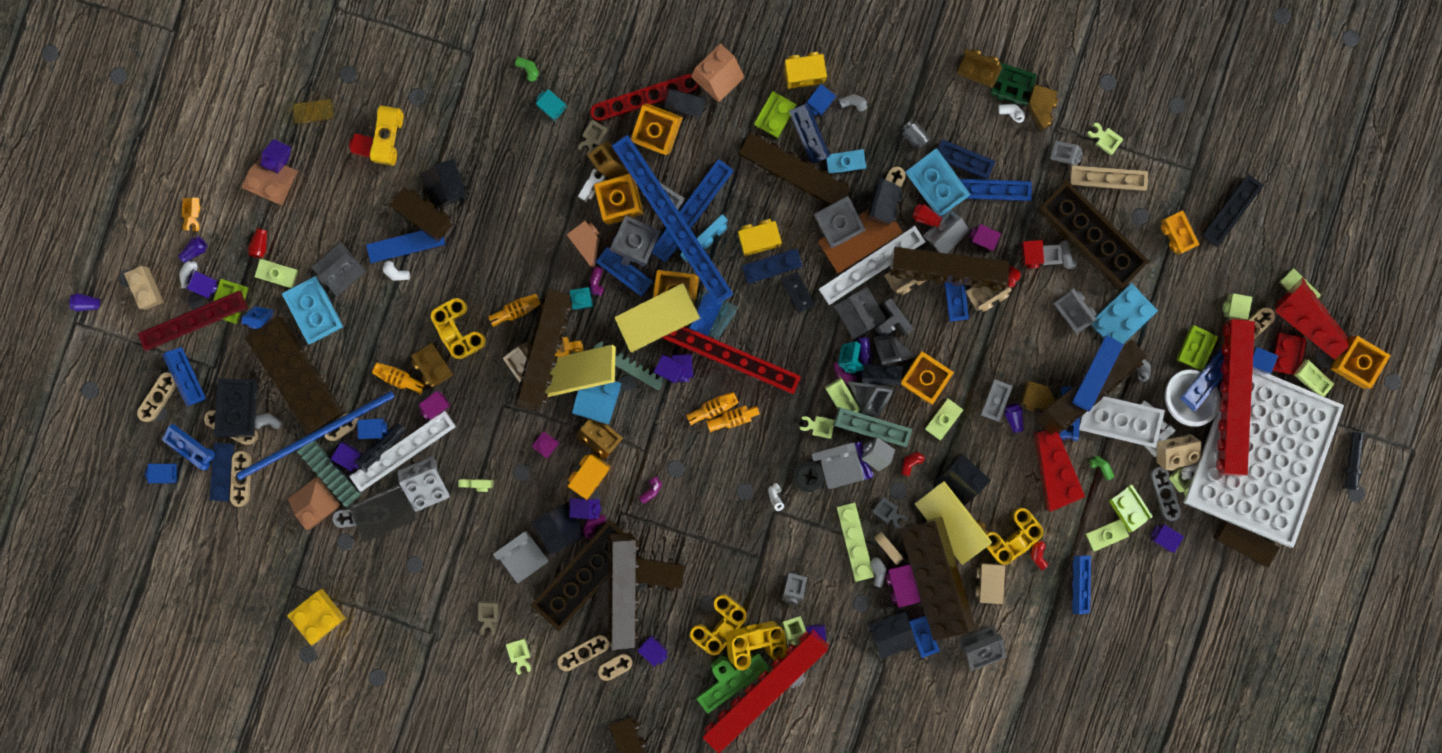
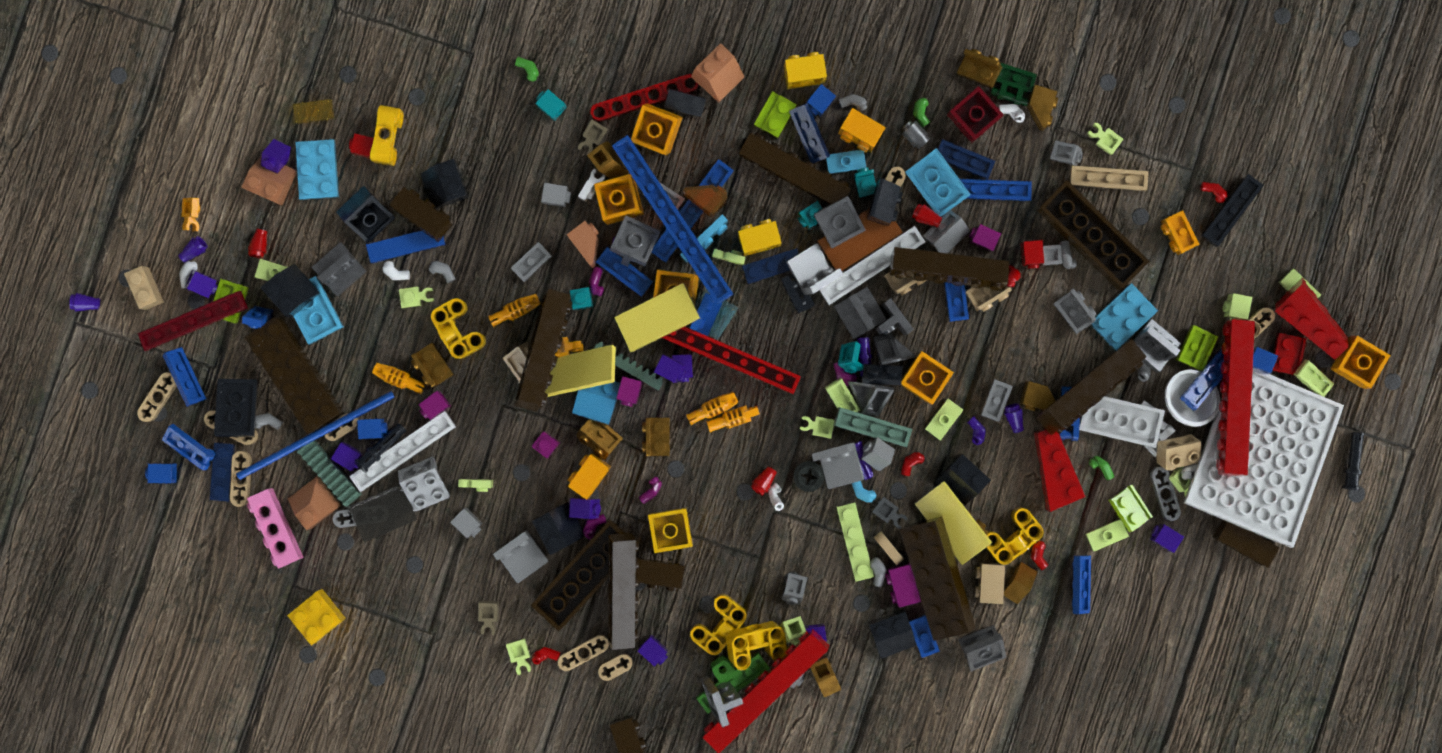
(284, 533): none -> bright pink brick
(290, 290): none -> black slope
(317, 169): none -> medium azure plate
(365, 214): none -> black slope
(412, 297): none -> yellowish green plate
(442, 268): none -> light grey arm
(467, 523): none -> light grey brick
(531, 262): none -> light grey plate
(544, 653): none -> red arm
(555, 195): none -> light grey brick
(629, 391): none -> magenta brick
(657, 436): none -> pearl gold bracket
(670, 530): none -> yellow brick
(707, 198): none -> clear orange slope
(721, 699): none -> flat silver bracket
(733, 257): none -> yellowish green plate
(763, 481): none -> red cone
(806, 216): none -> teal bracket
(812, 270): none -> bracket
(825, 676): none -> pearl gold slope
(861, 131): none -> light orange brick
(863, 494): none -> medium azure arm
(865, 182): none -> teal bracket
(919, 111): none -> bright green arm
(975, 114): none -> dark red brick
(978, 431): none -> dark purple arm
(1020, 583): none -> pearl gold slope
(1097, 373): blue tile -> none
(1157, 345): none -> flat silver bracket
(1216, 189): none -> red arm

